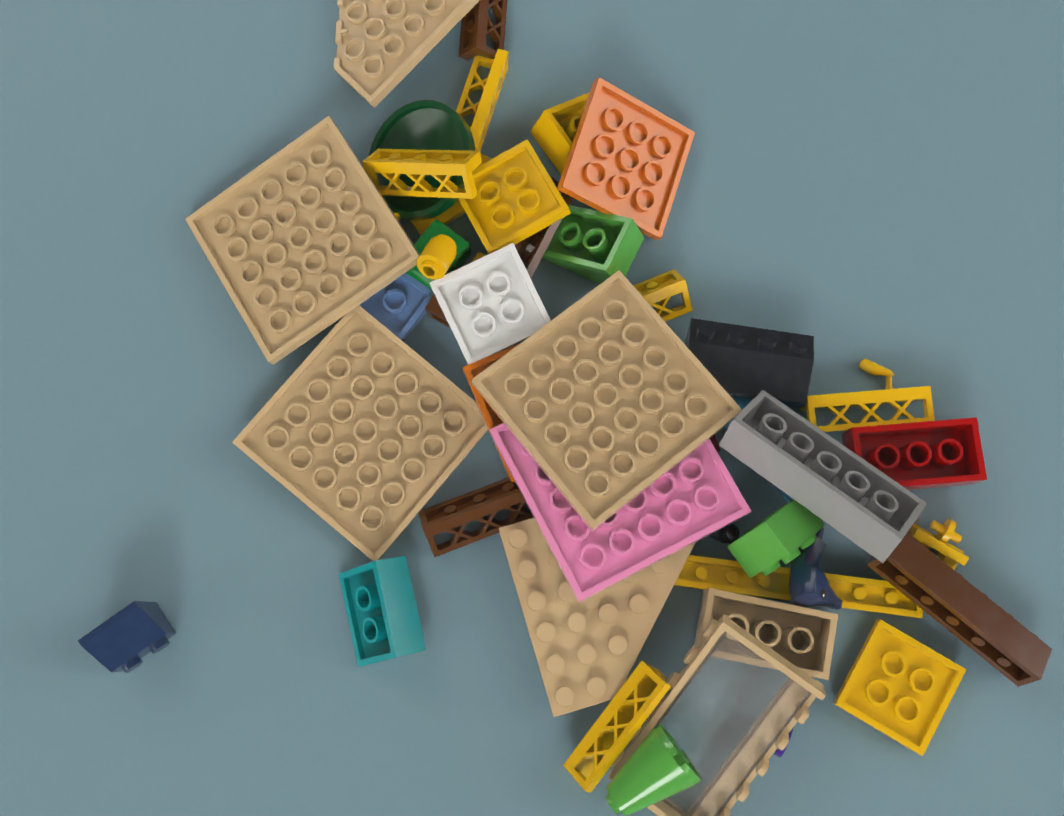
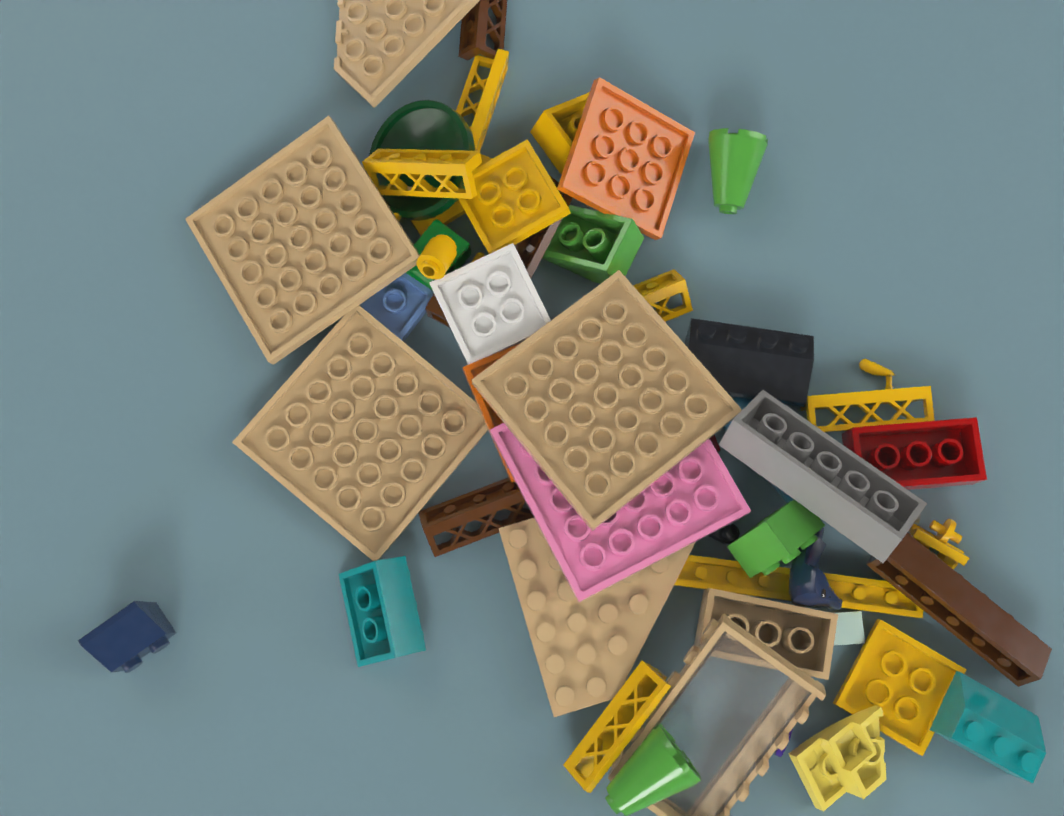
(734, 166): none -> bright green cone
(843, 759): none -> light yellow slope
(849, 628): none -> light aqua tile
(991, 727): none -> teal slope

